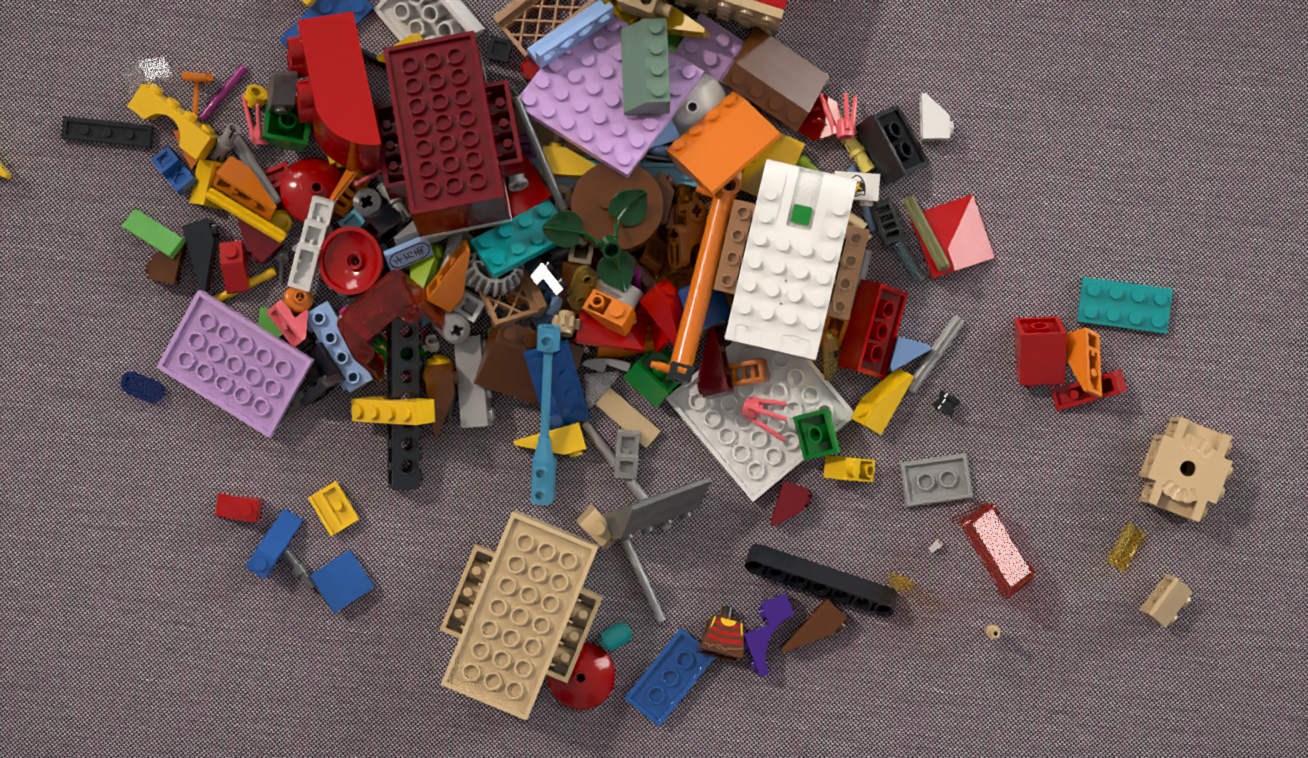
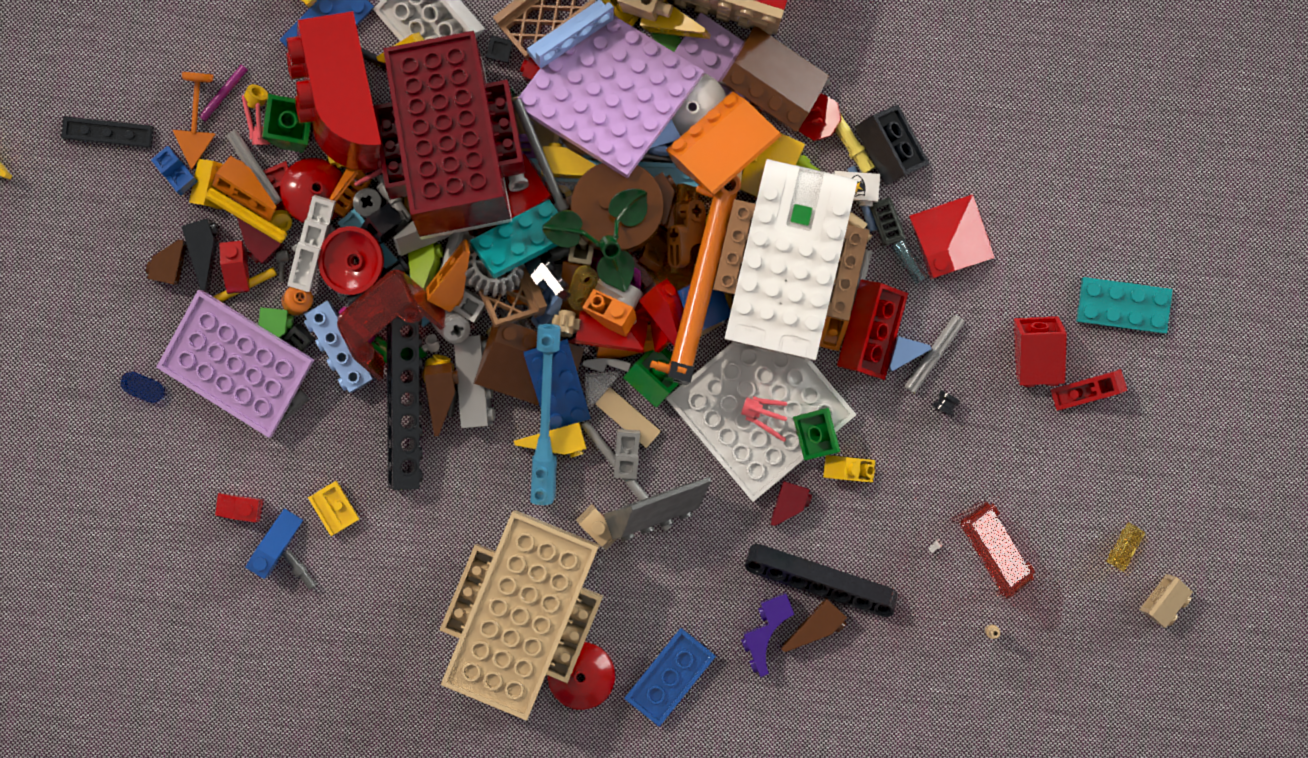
(146, 72): clear slope -> none
(153, 233): bright green tile -> none
(195, 137): yellow arch -> none
(225, 142): light grey pin -> none
(281, 92): flat silver slope -> none
(291, 327): coral slope -> none
(322, 375): black bracket -> none
(341, 581): blue slope -> none
(383, 410): yellow arch -> none
(408, 253): light blue tile -> none
(615, 636): teal brick -> none
(643, 580): light grey bar -> none
(645, 67): sand green slope -> none
(714, 370): dark red slope -> none
(723, 636): torso -> none
(763, 372): orange slope -> none
(829, 363): clear yellow plate -> none
(845, 127): coral plant -> none
(881, 402): yellow slope -> none
(899, 582): clear yellow plate -> none
(926, 233): olive axle -> none
(934, 121): white slope -> none
(936, 480): light grey tile -> none
(1085, 359): orange slope -> none
(1205, 471): tan piece -> none

